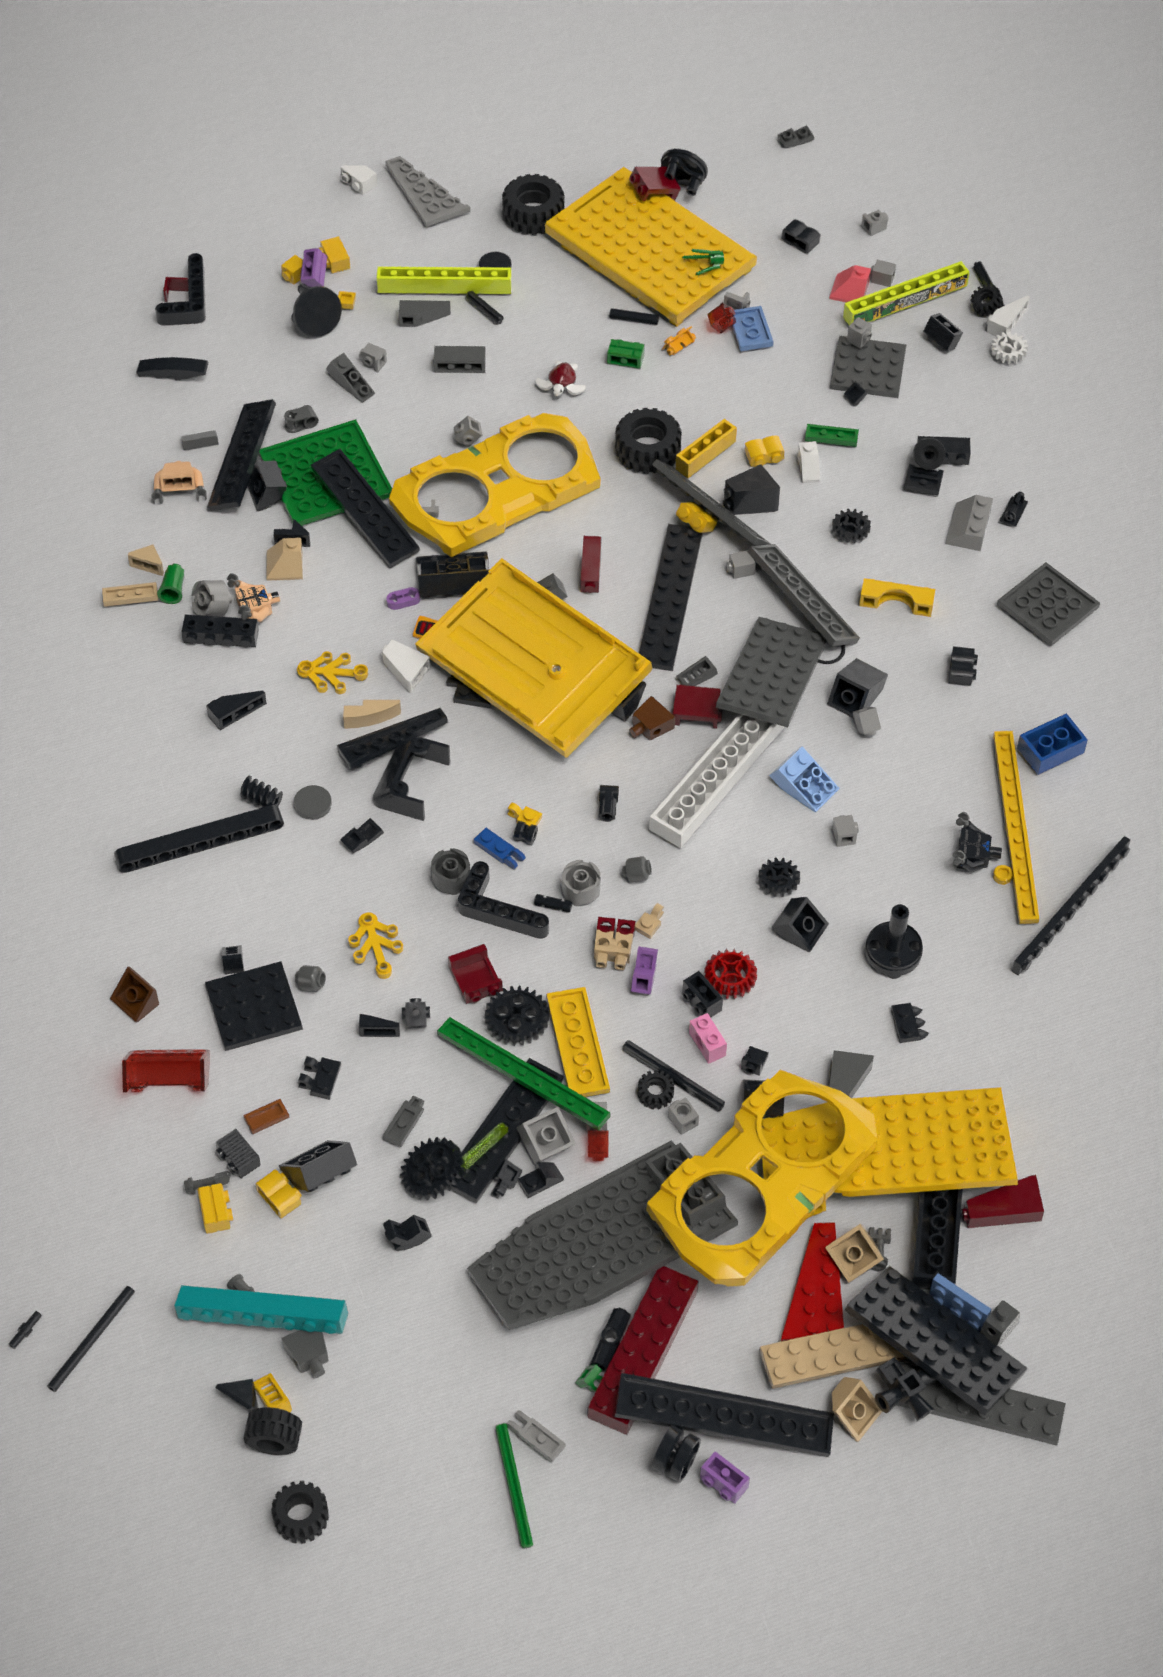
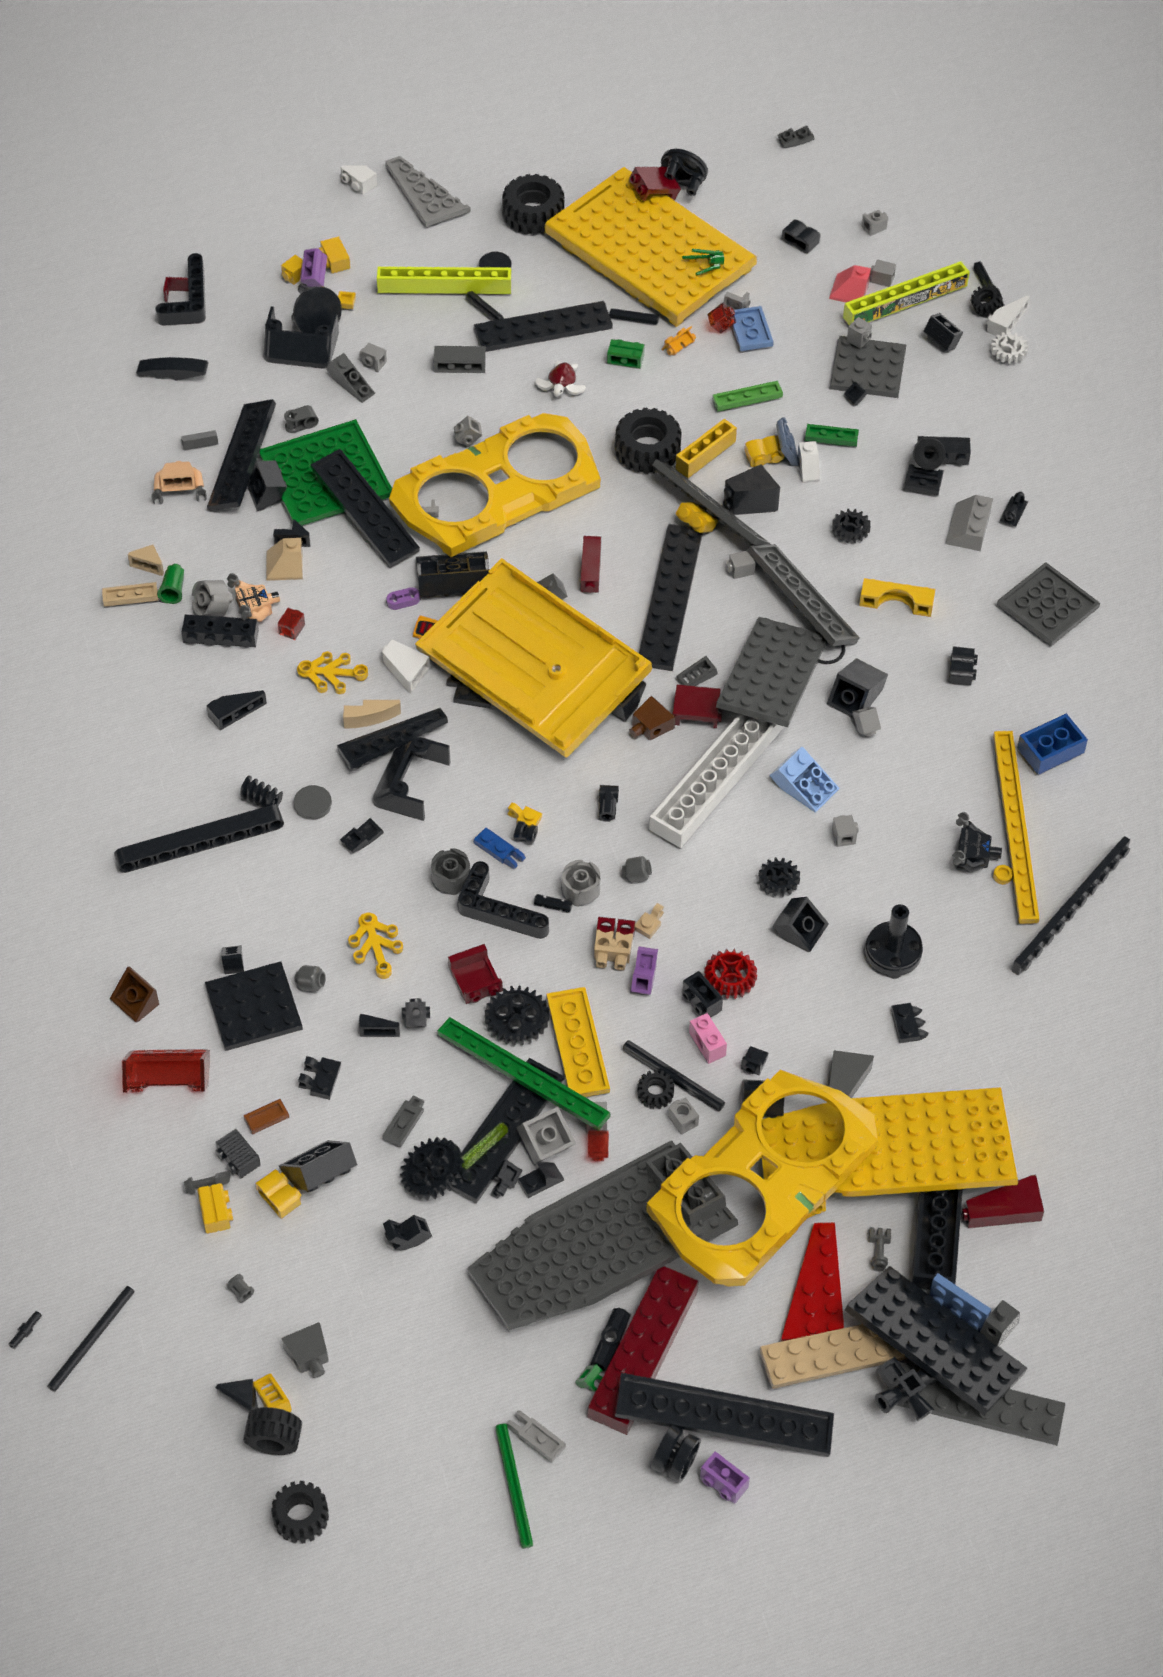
(261, 1309): teal brick -> none
(291, 623): none -> clear red brick
(299, 347): none -> black windscreen
(418, 312): dark grey slope -> none
(543, 326): none -> black plate
(747, 395): none -> bright green plate
(787, 441): none -> sand blue tile
(855, 1253): tan slope -> none
(855, 1406): tan slope -> none

